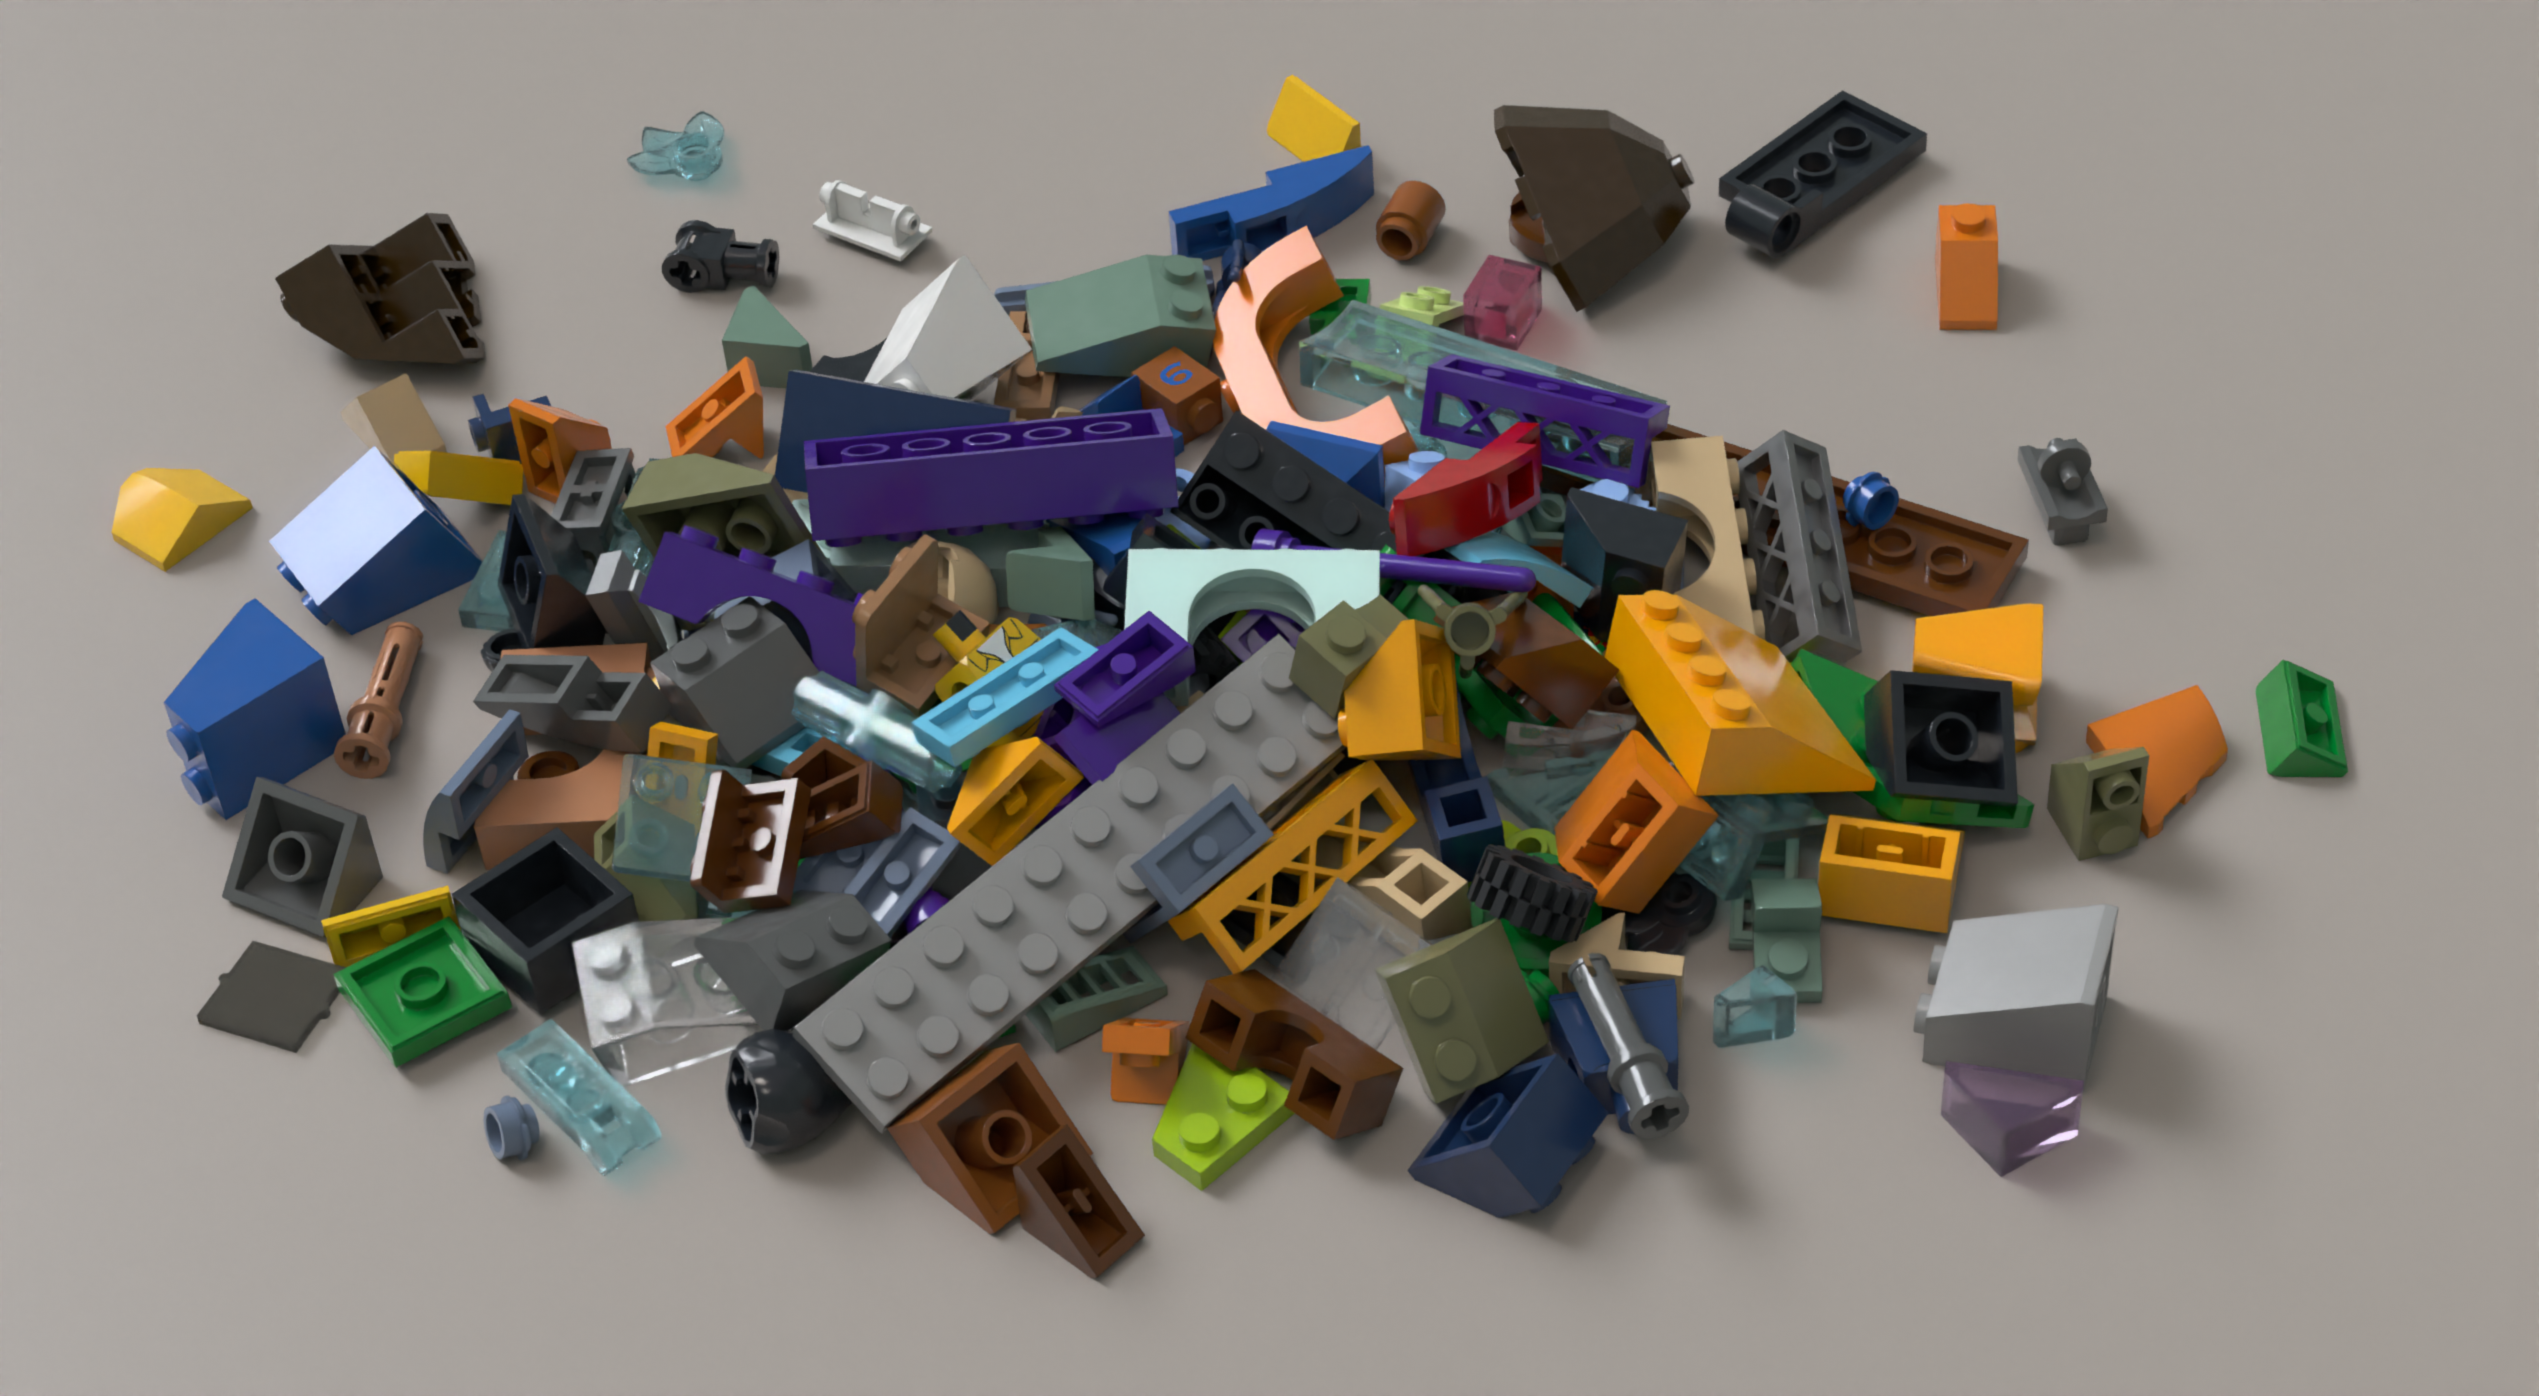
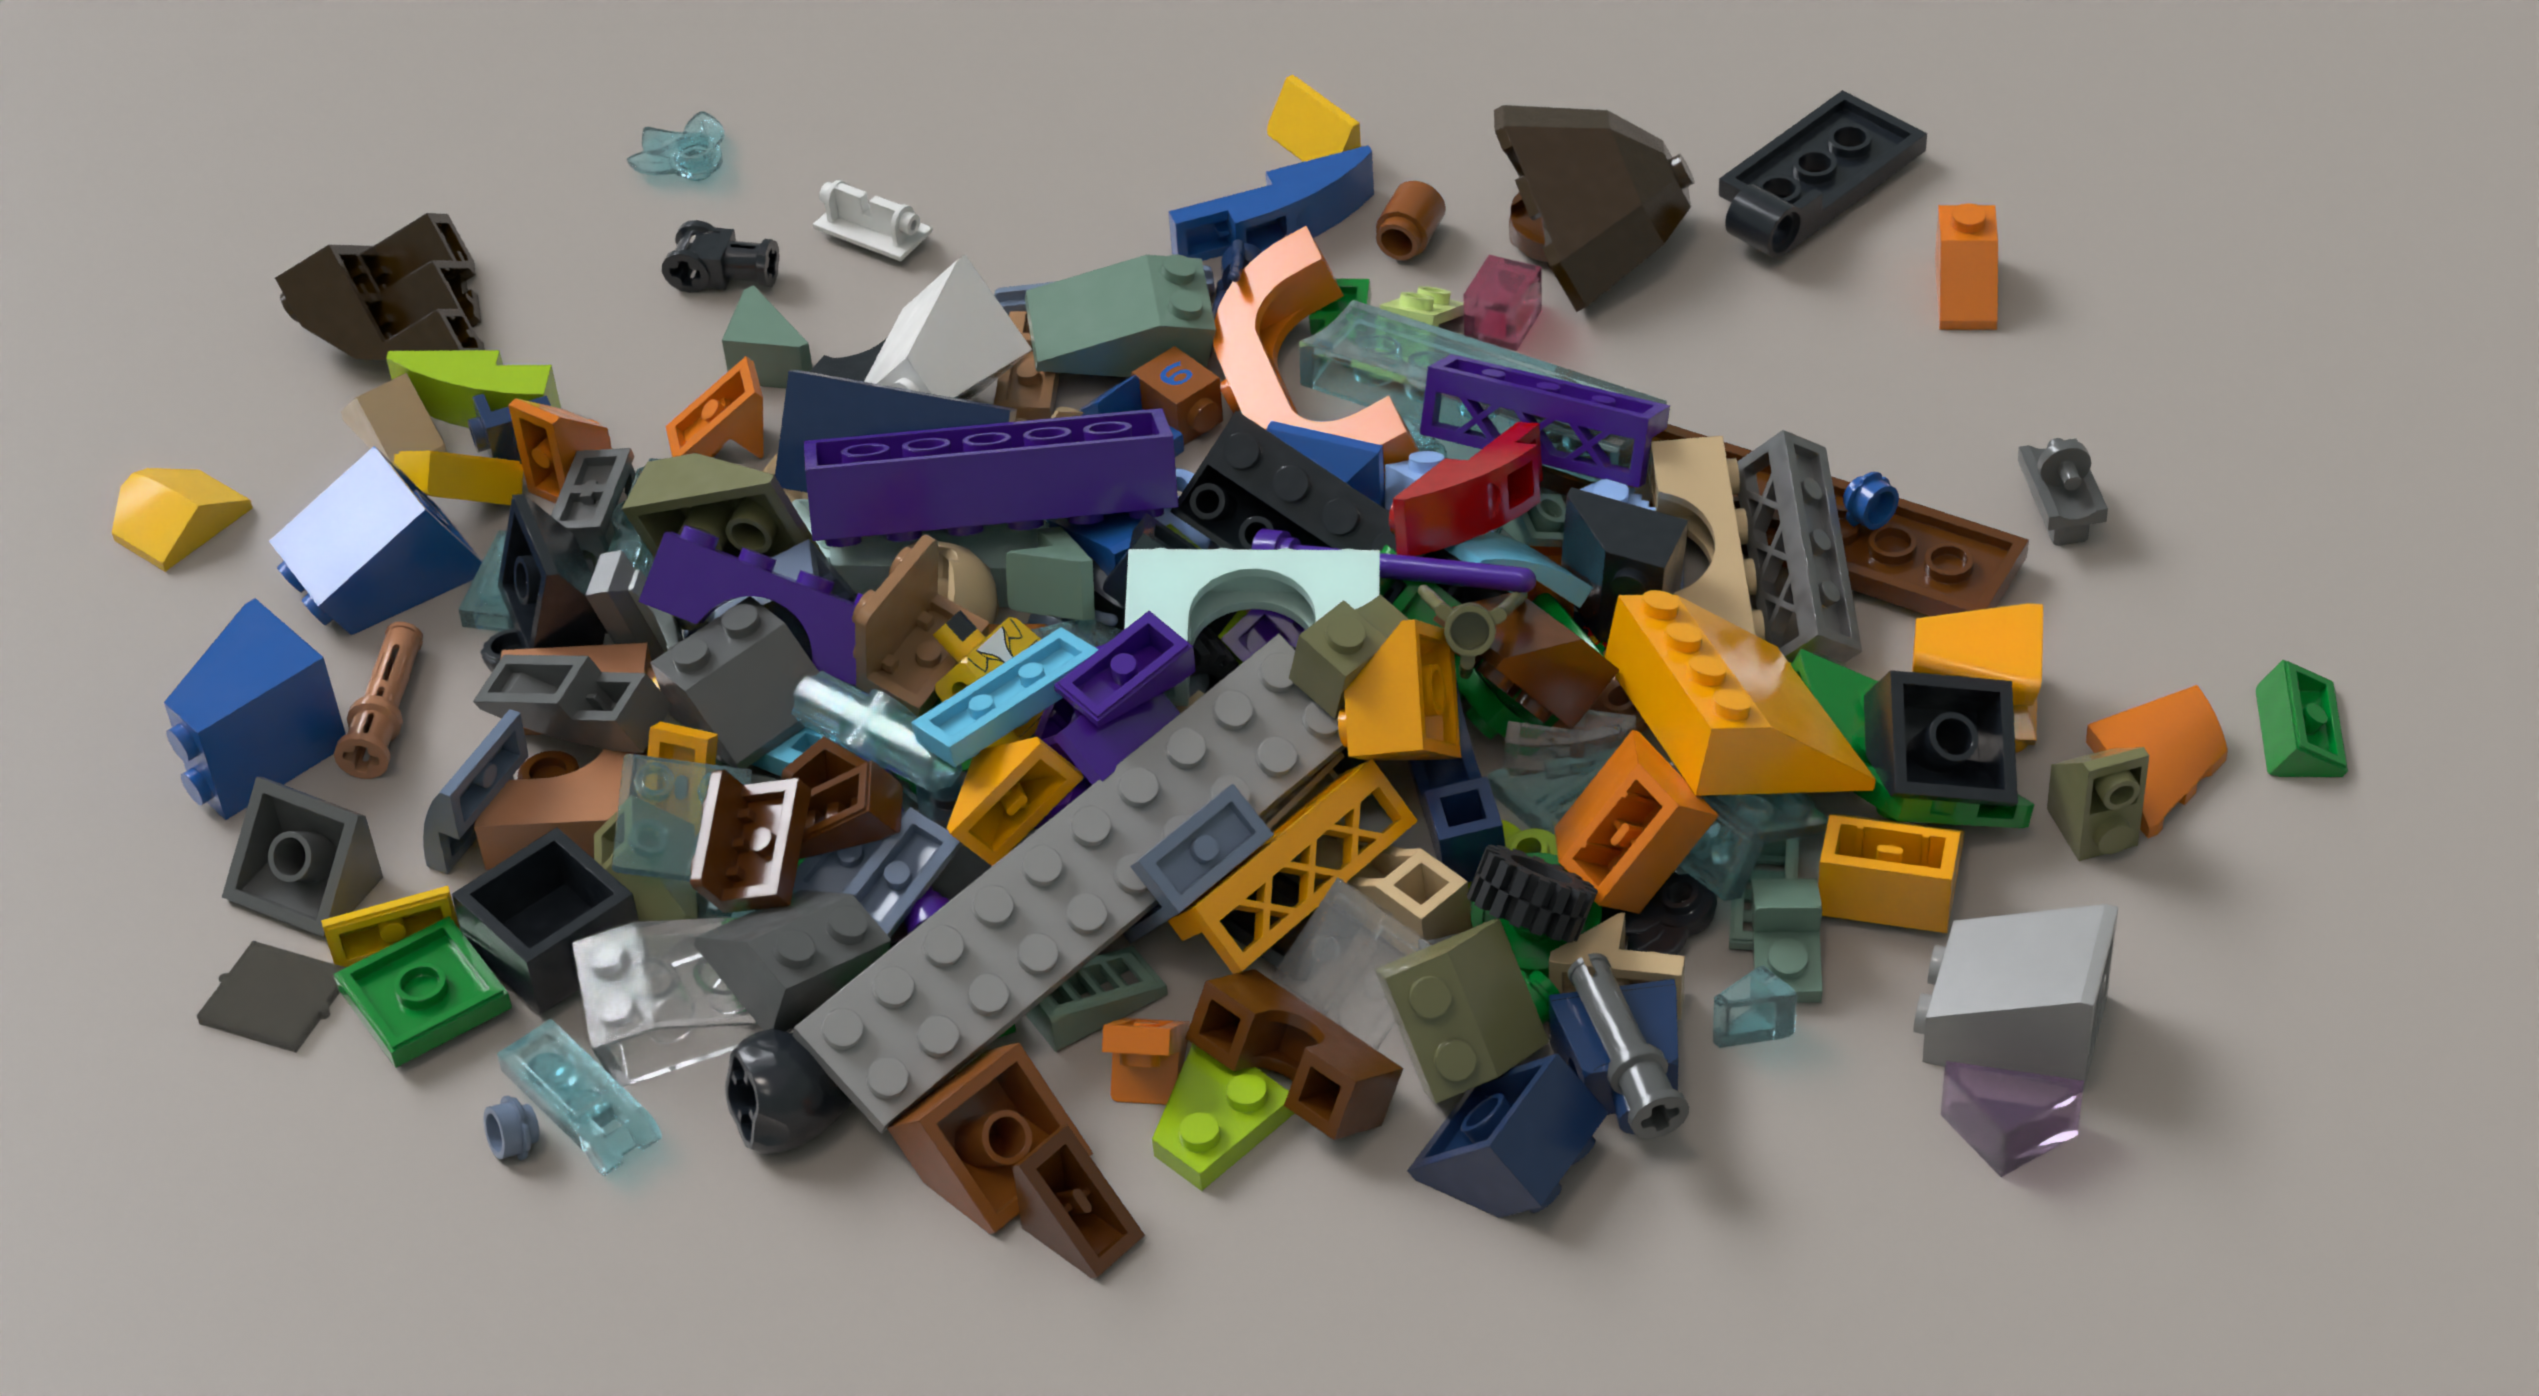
(452, 378): none -> lime slope

